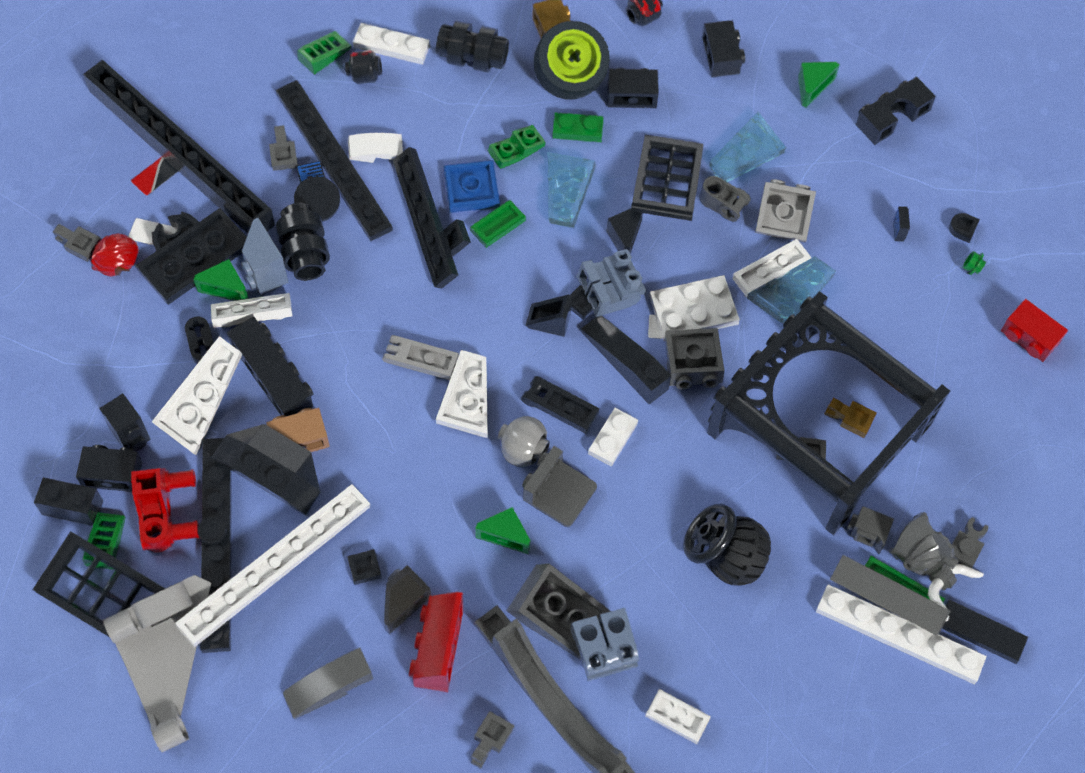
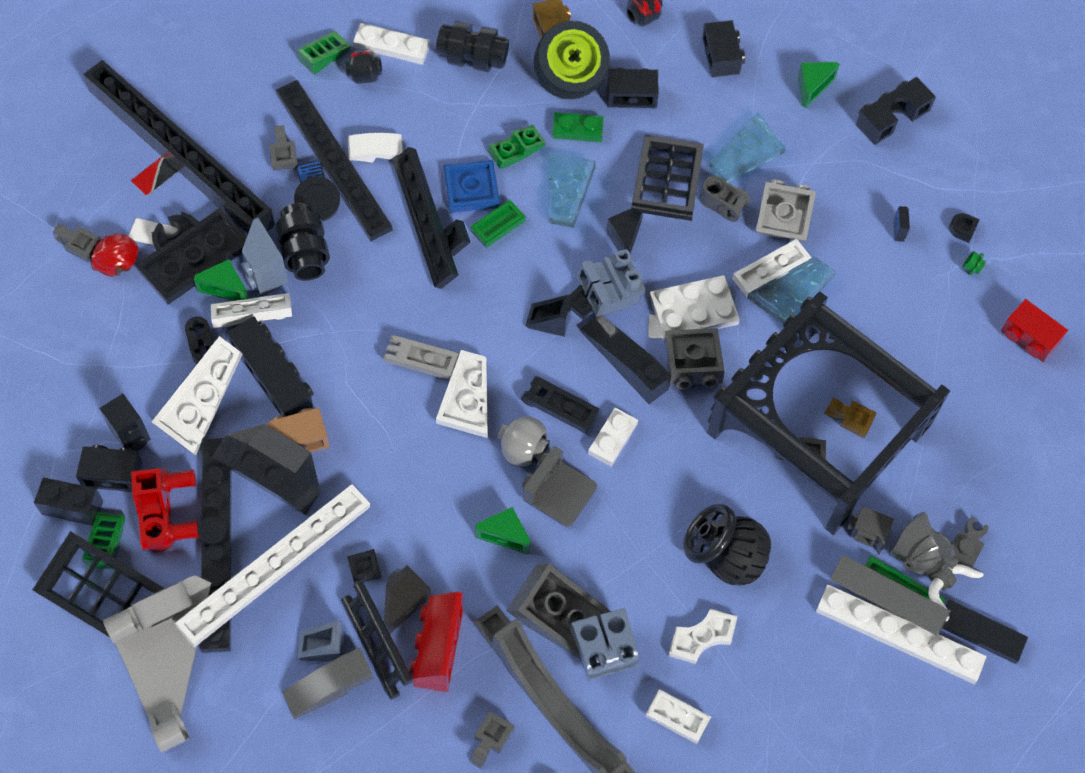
(322, 642): none -> sand blue slope
(388, 646): none -> black bar
(692, 641): none -> white tile

